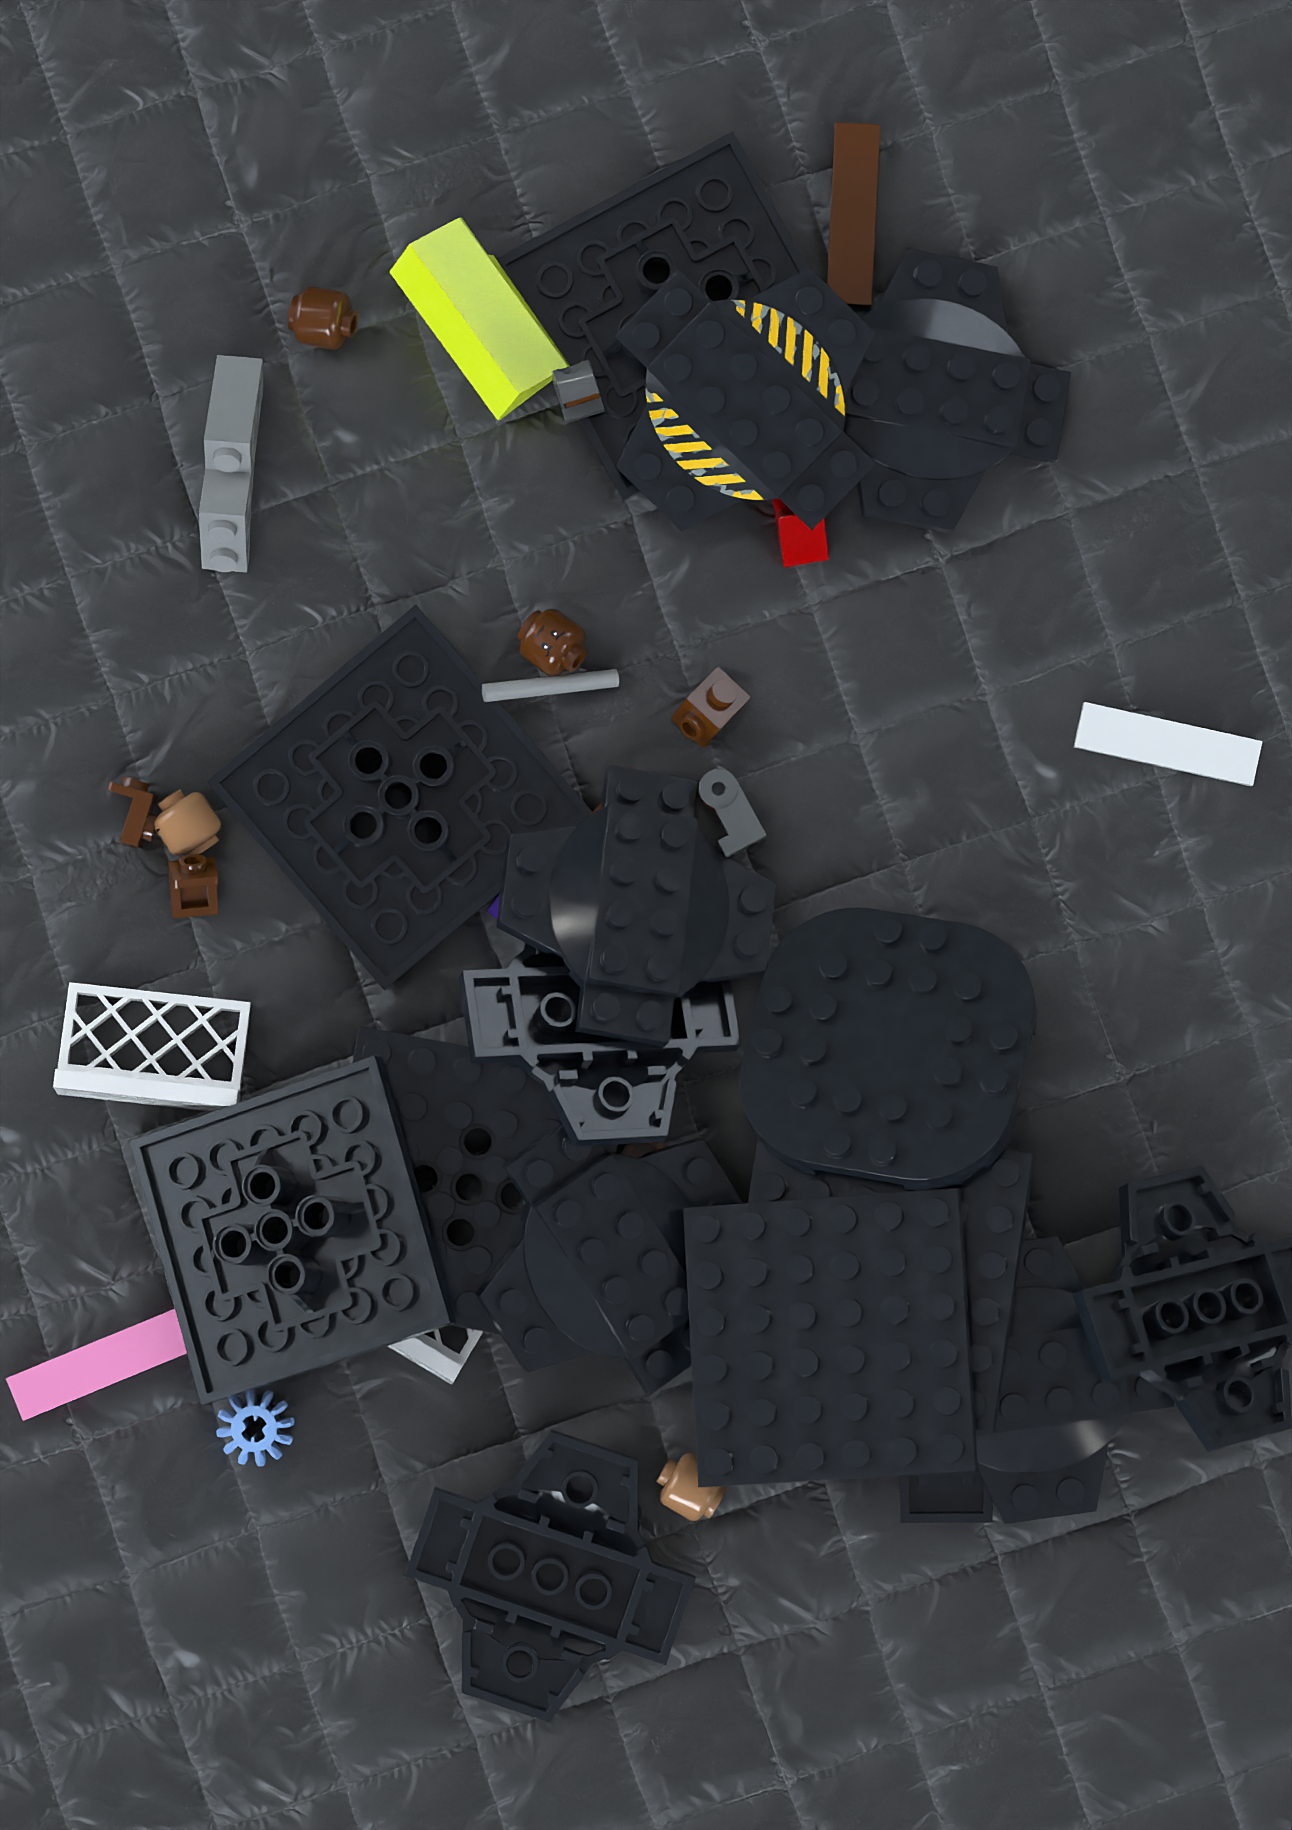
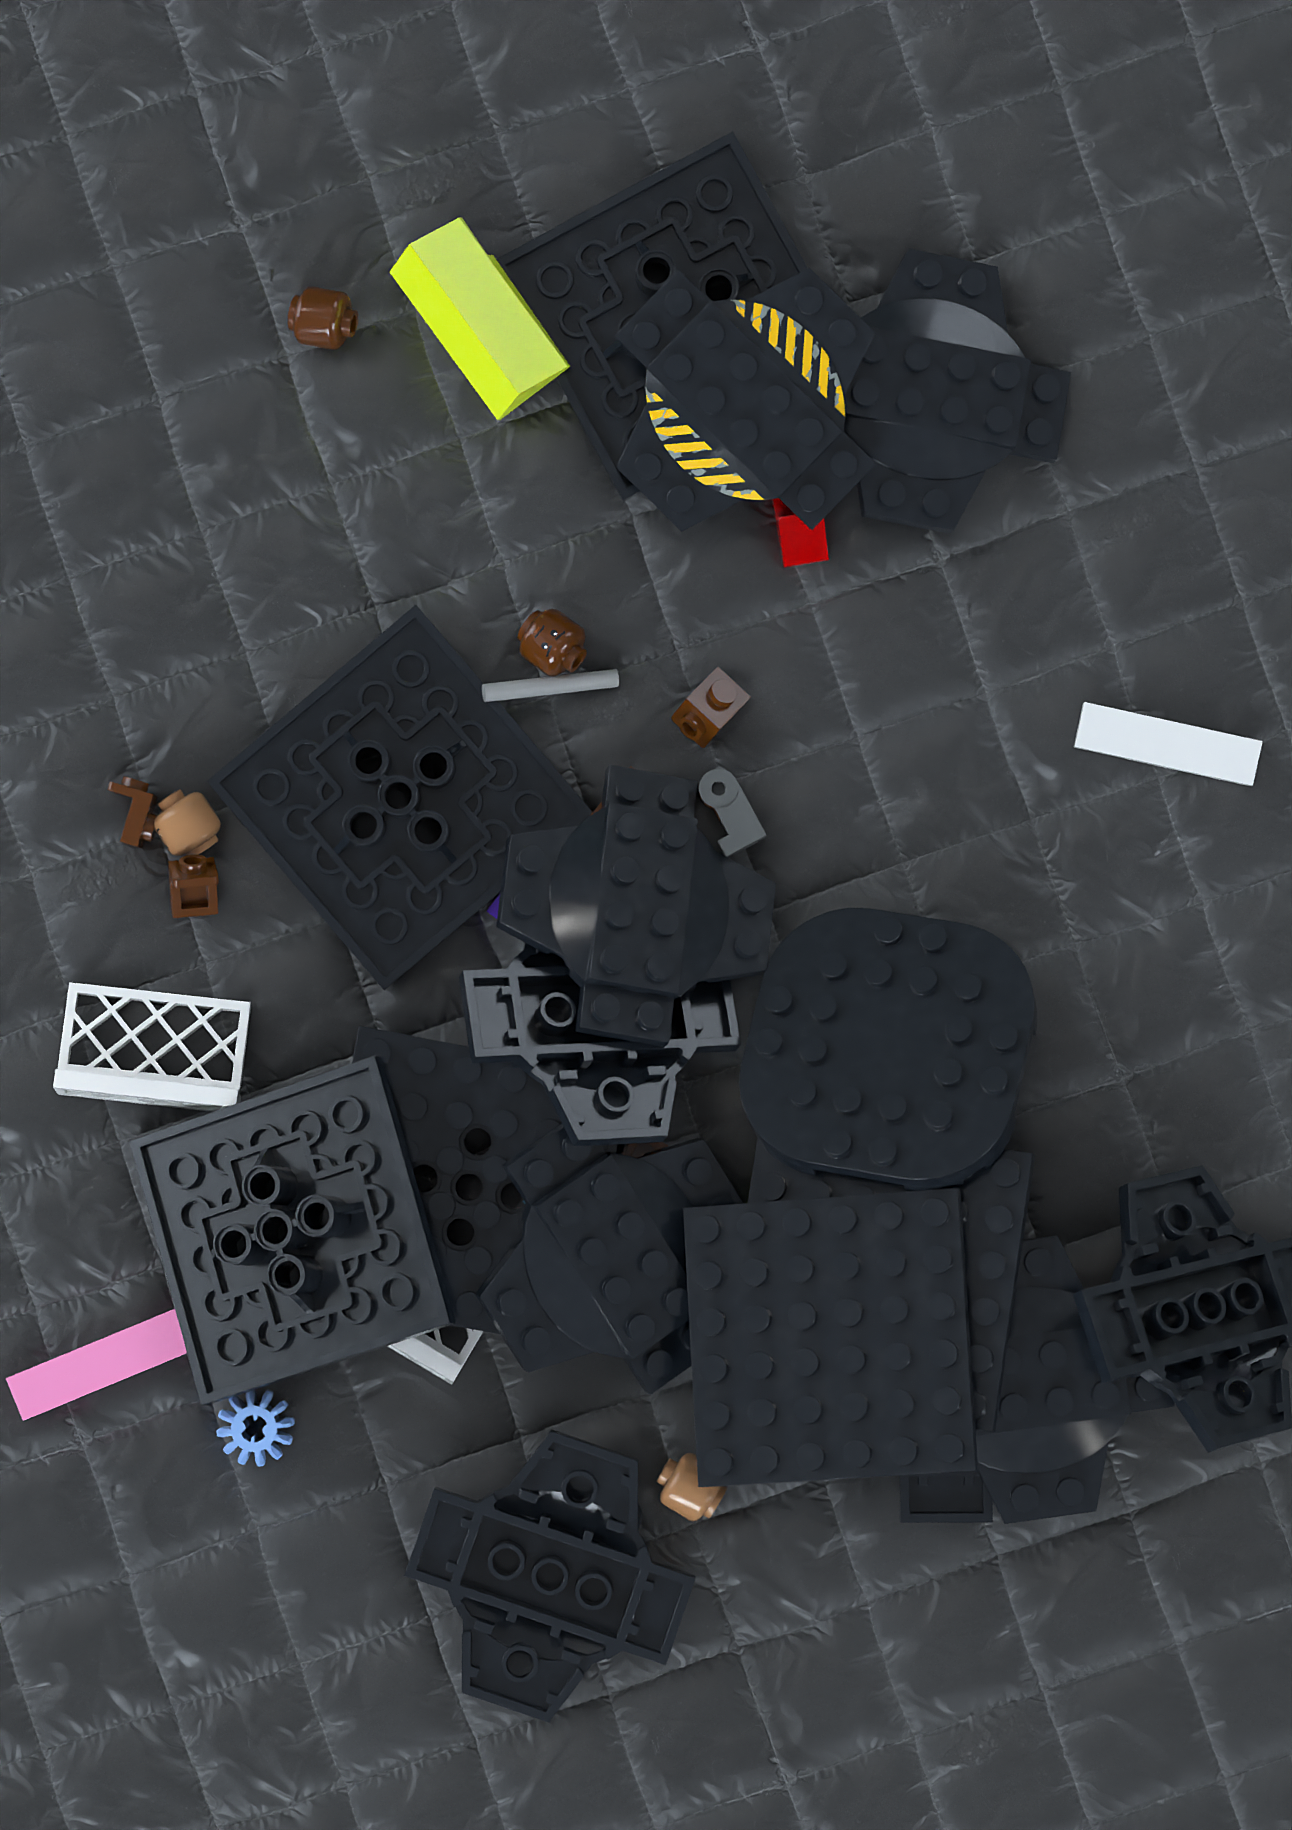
(229, 463): light grey arch -> none
(577, 391): dark grey leg -> none
(853, 212): reddish brown tile -> none

